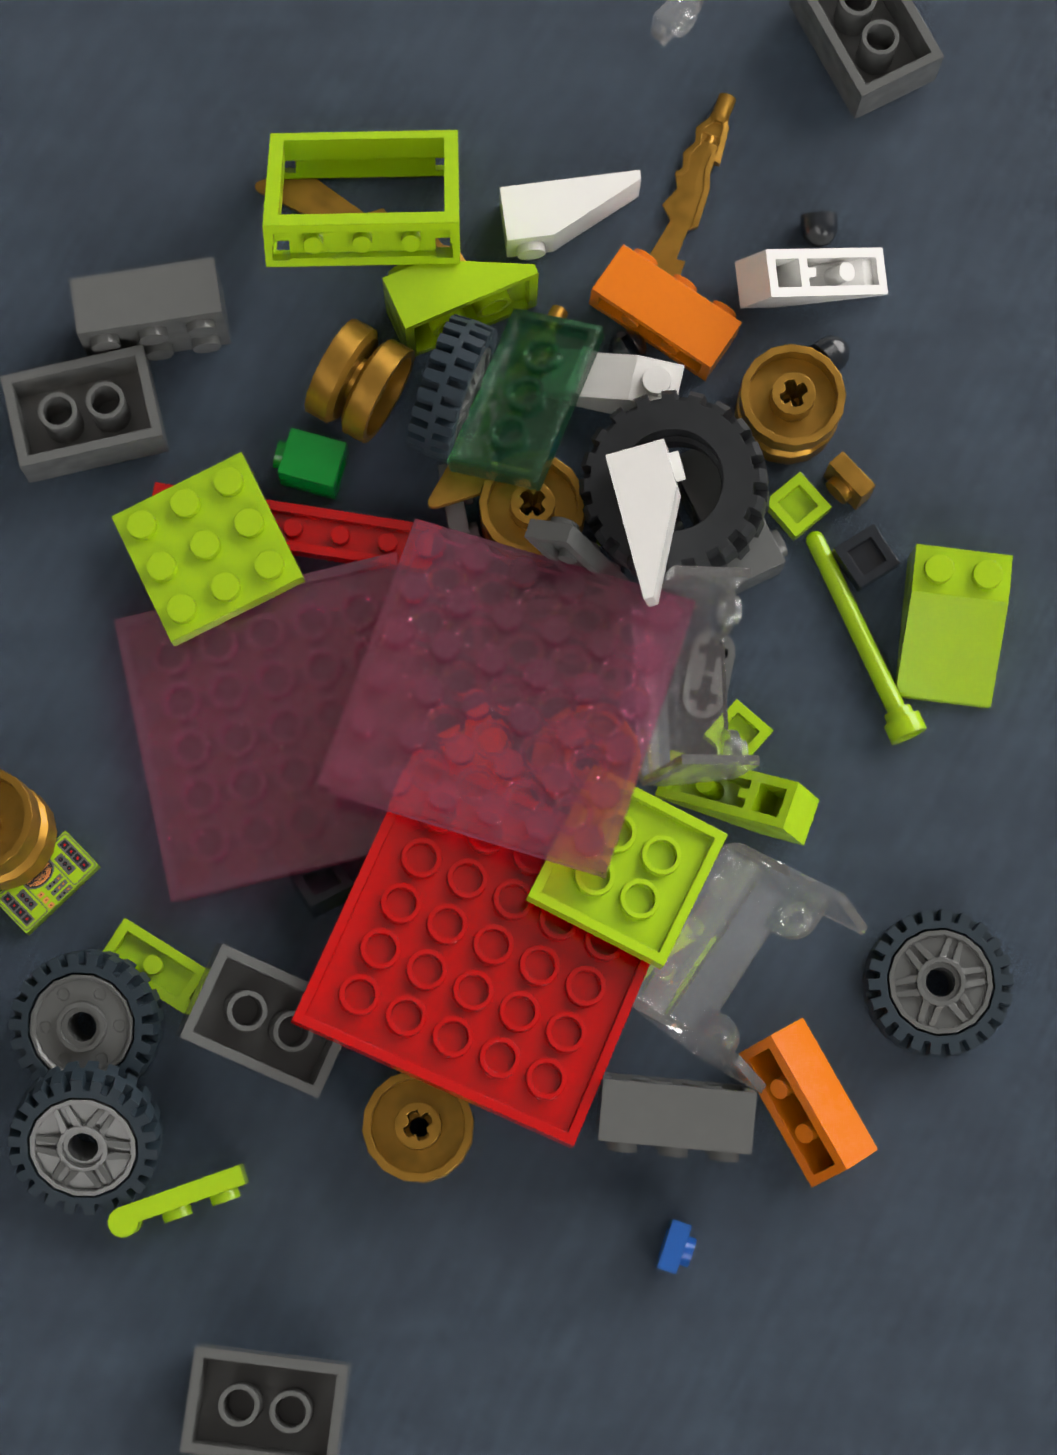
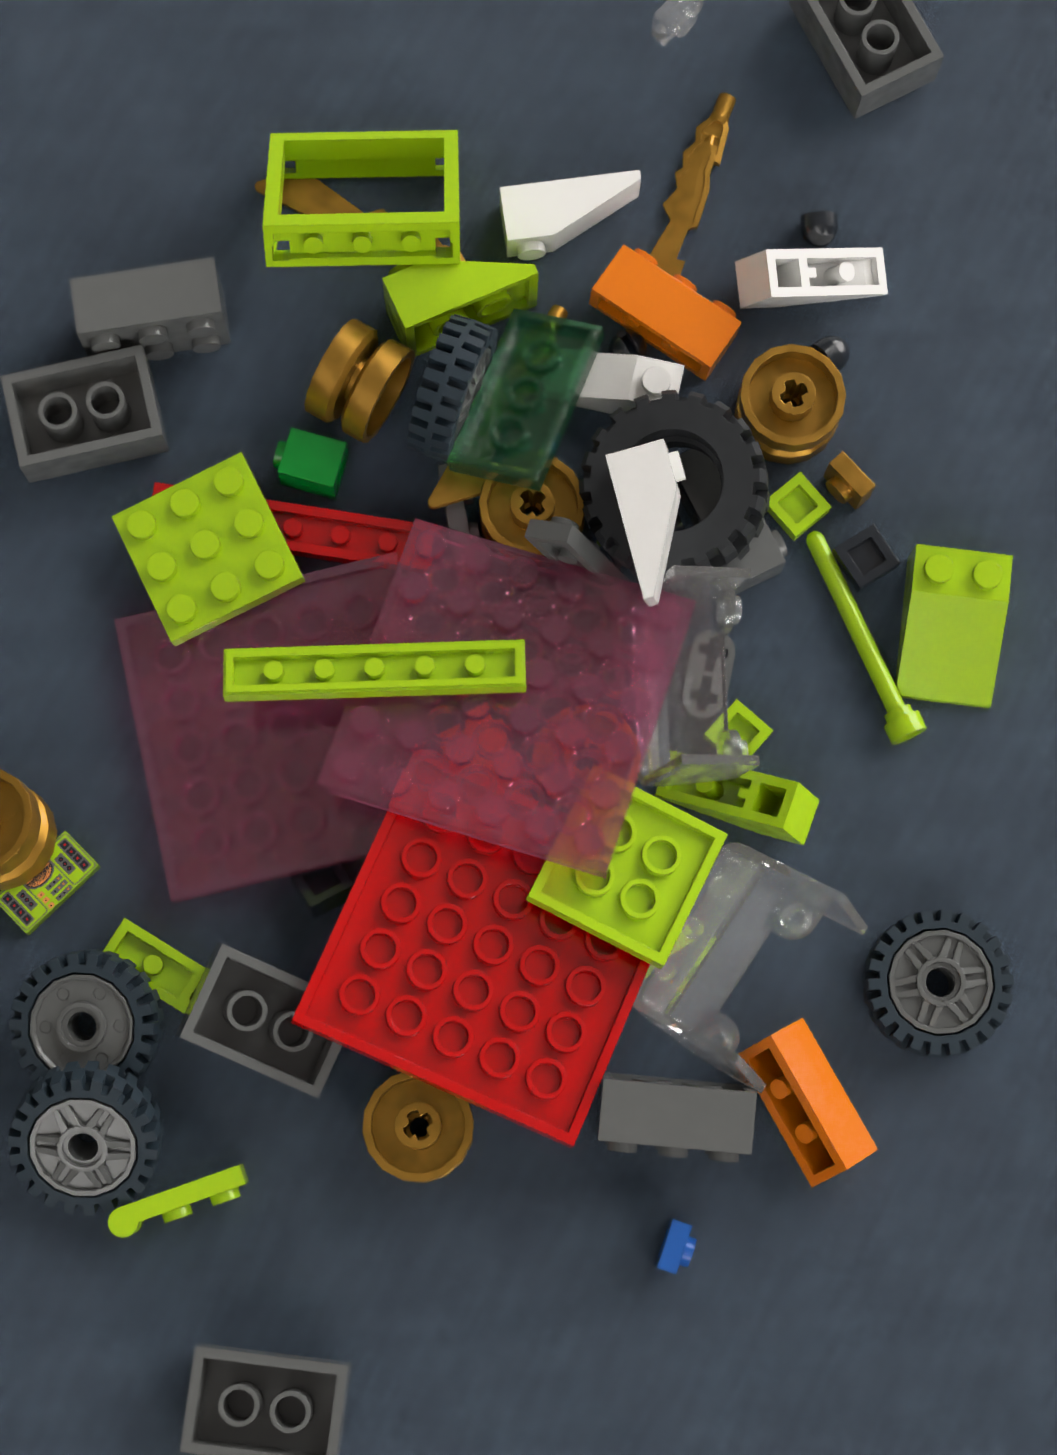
(374, 670): none -> lime tile

